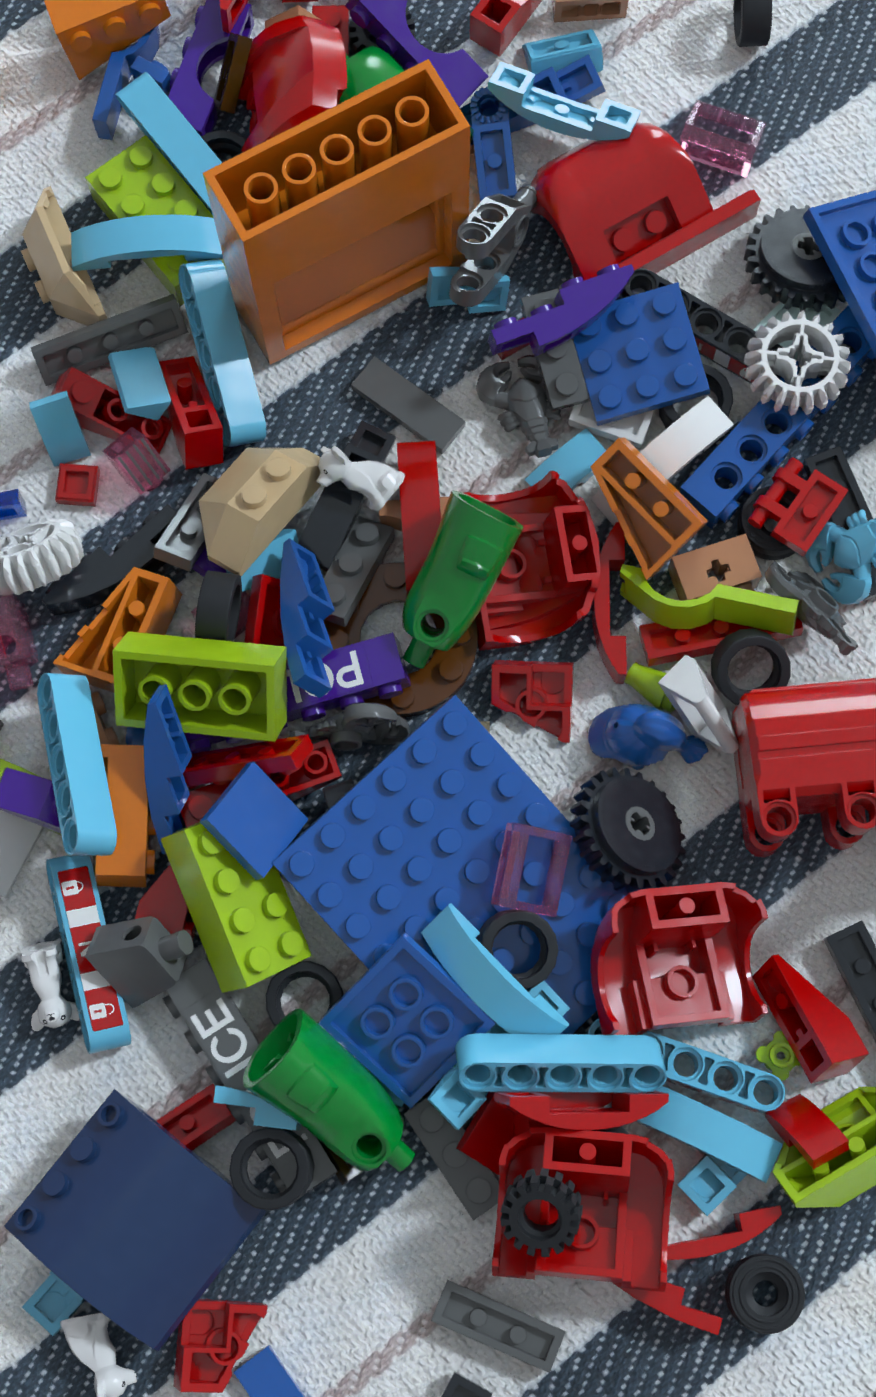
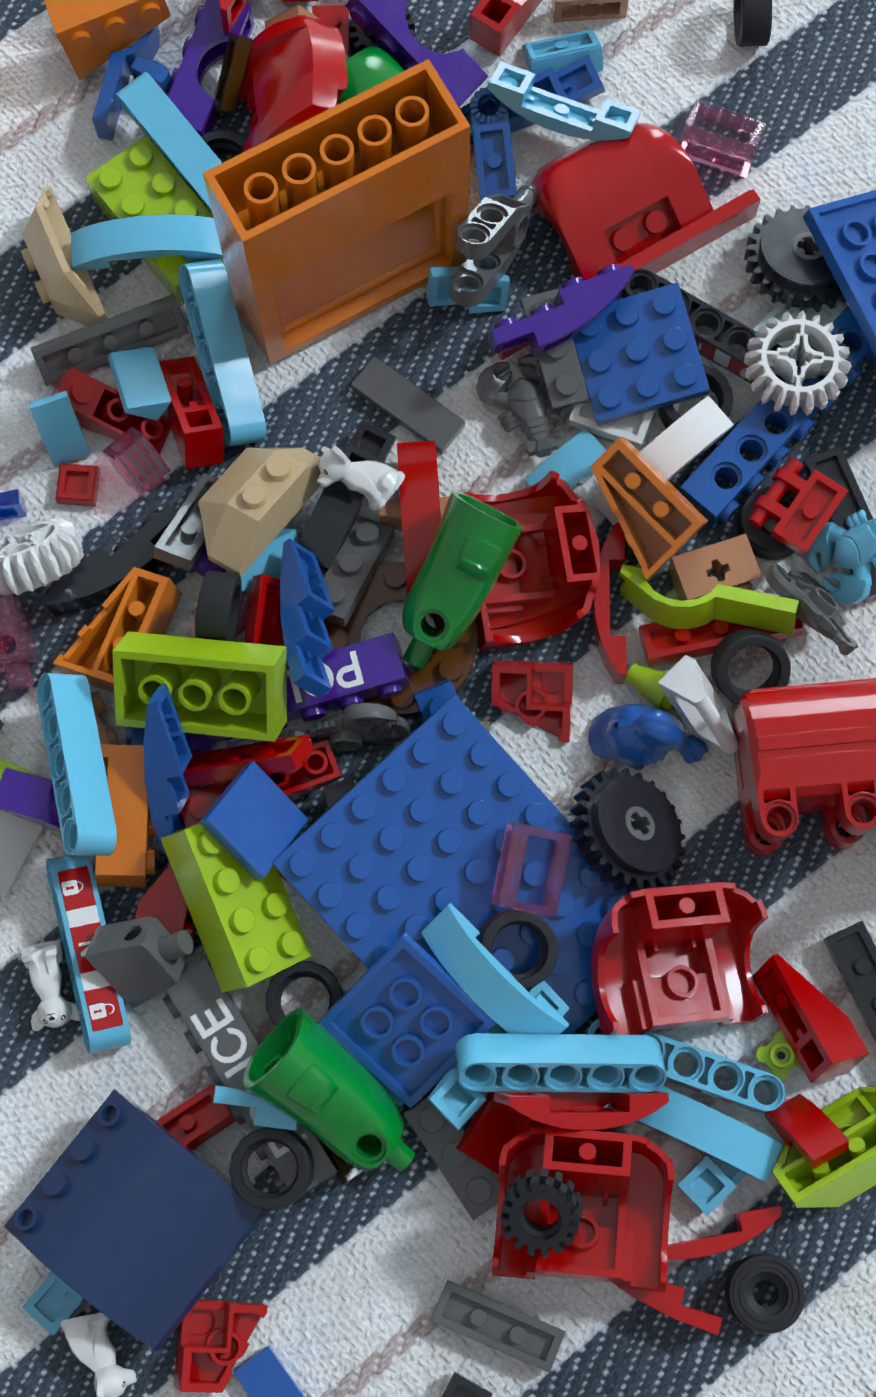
(433, 697): none -> blue plate

